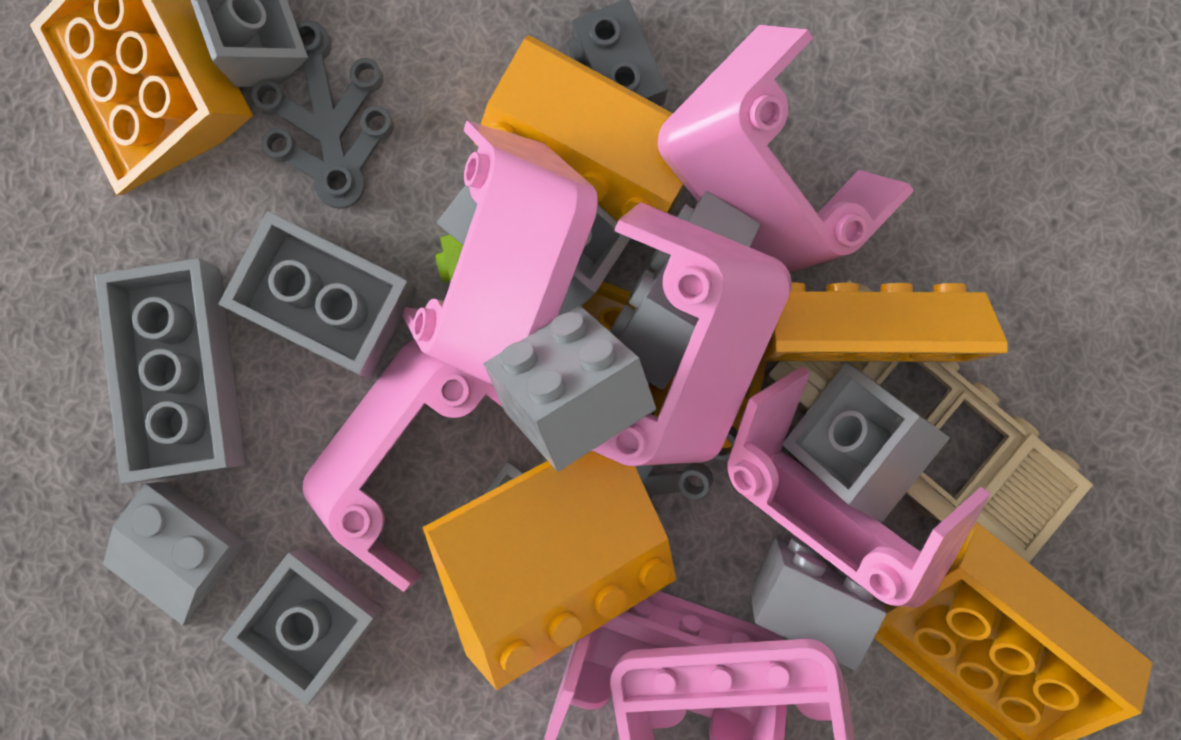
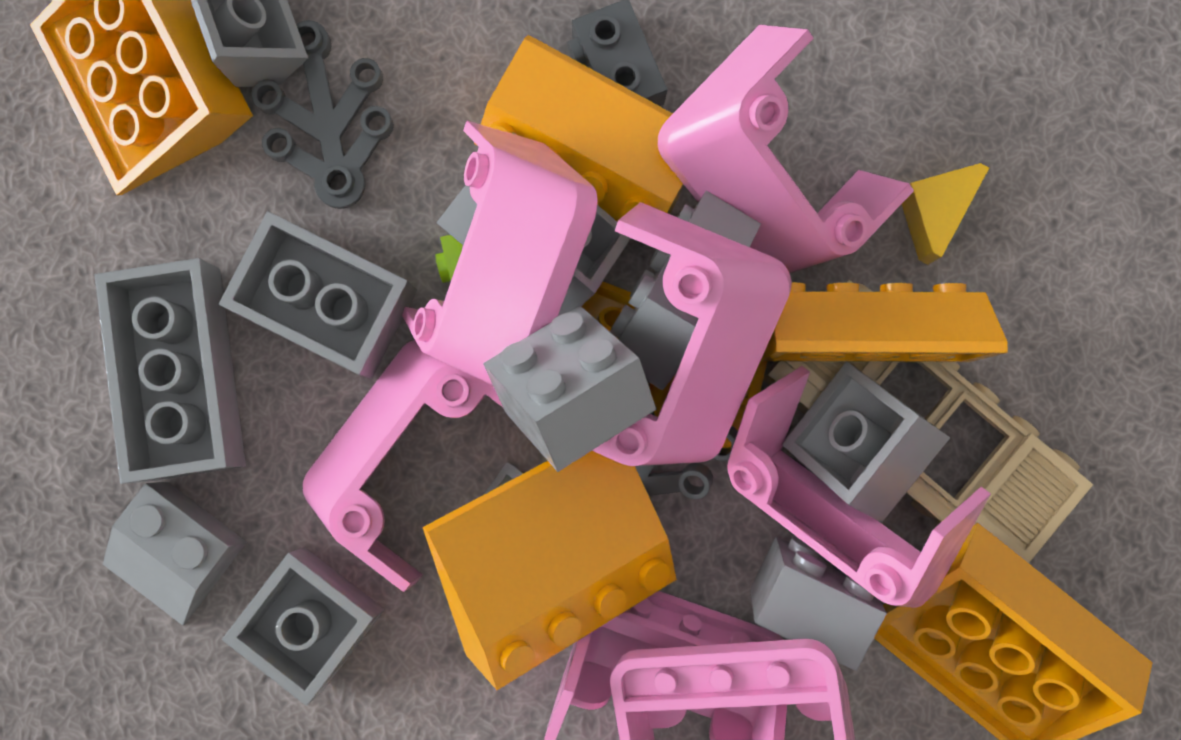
(938, 208): none -> yellow slope

